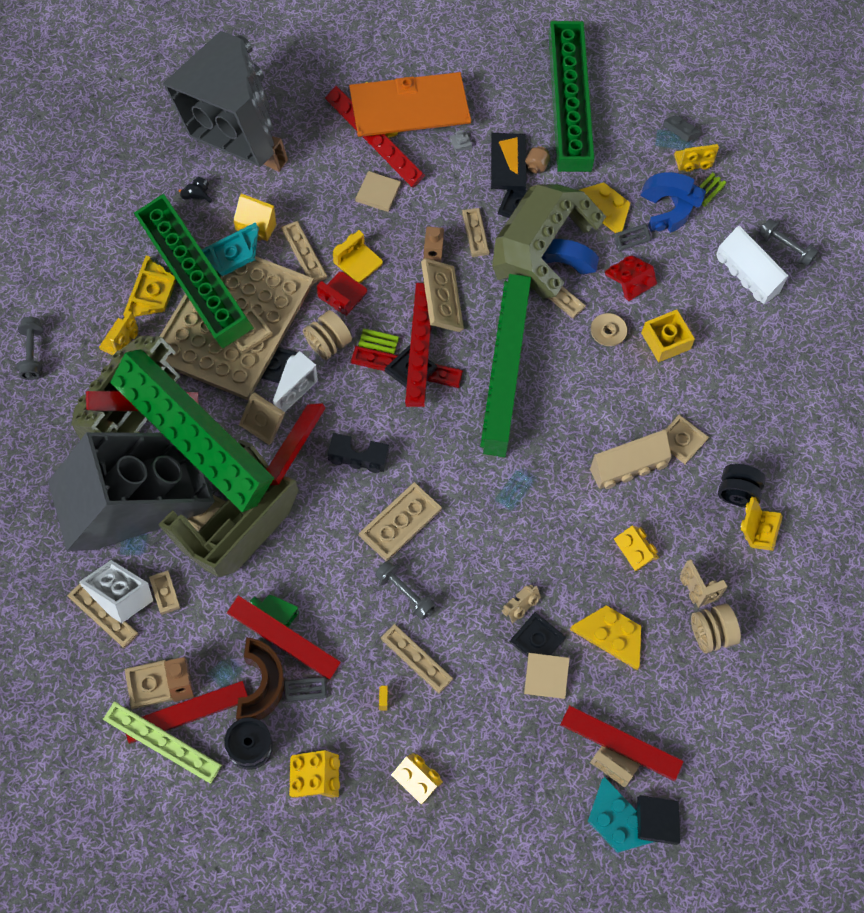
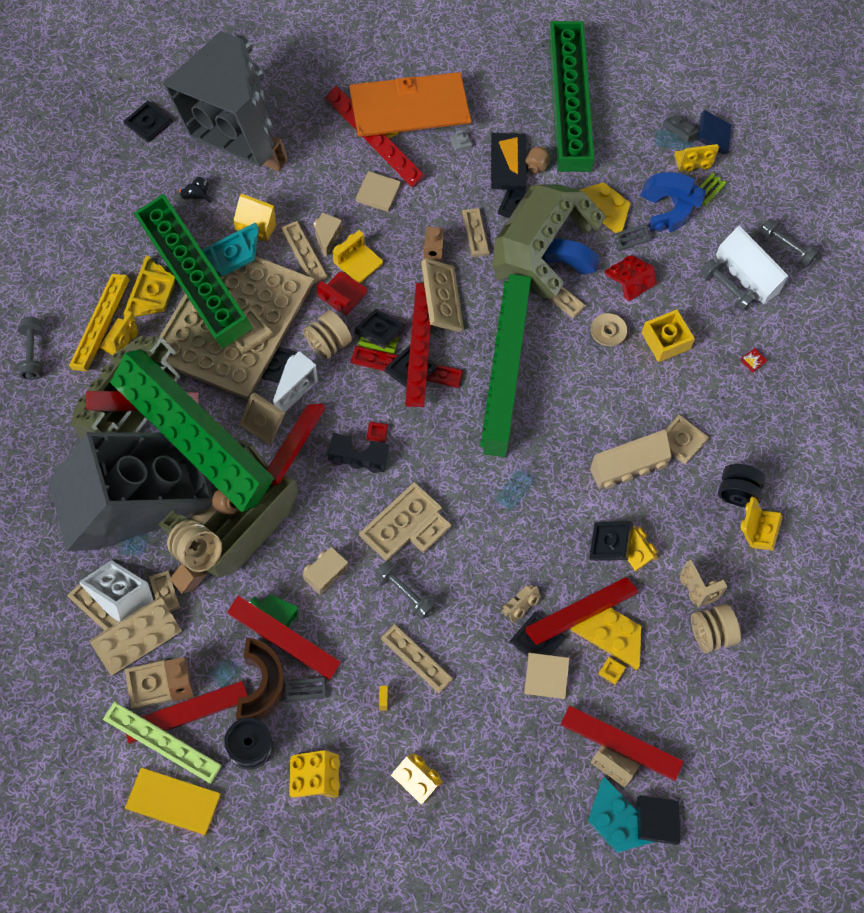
(99, 322): none -> yellow plate
(135, 635): none -> tan plate
(147, 121): none -> black tile
(173, 801): none -> yellow tile
(186, 579): none -> medium nougat brick
(194, 545): none -> tan wheel
(223, 504): none -> medium nougat head
(325, 570): none -> tan brick
(327, 231): none -> tan slope
(377, 432): none -> red tile
(379, 328): none -> black tile
(430, 532): none -> tan plate
(581, 610): none -> red tile
(611, 541): none -> black tile
(612, 670): none -> yellow tile
(712, 269): none -> dark grey piece
(714, 131): none -> dark blue tile
(753, 360): none -> red tile

